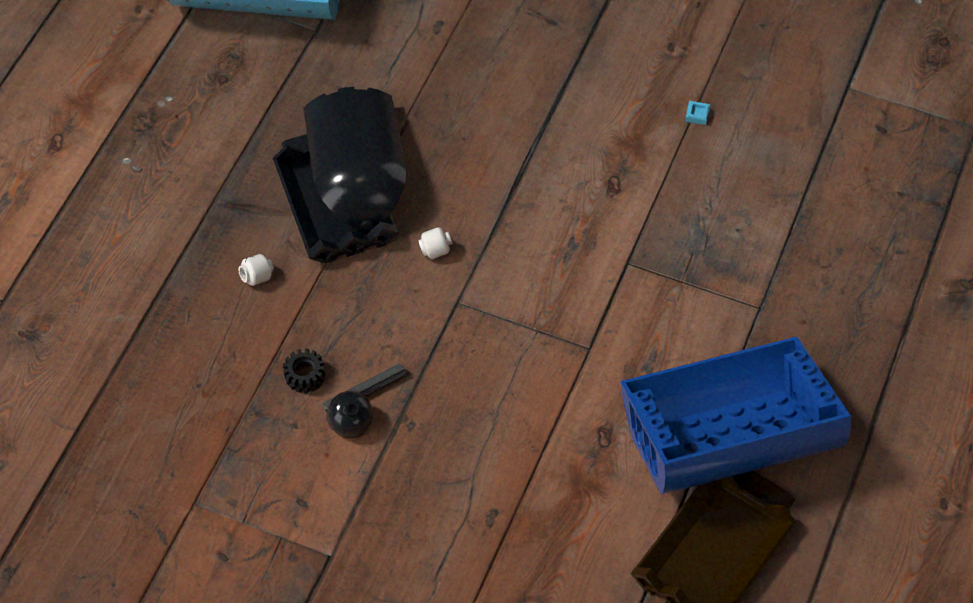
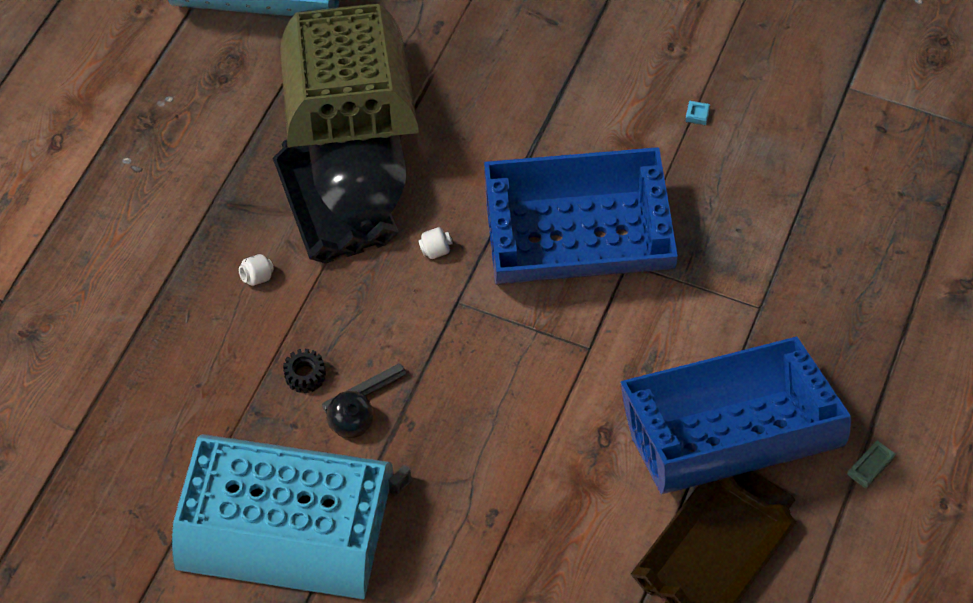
(274, 535): none -> medium azure slope
(343, 59): none -> olive slope
(400, 480): none -> flat silver tile
(575, 200): none -> blue slope
(871, 464): none -> sand green tile

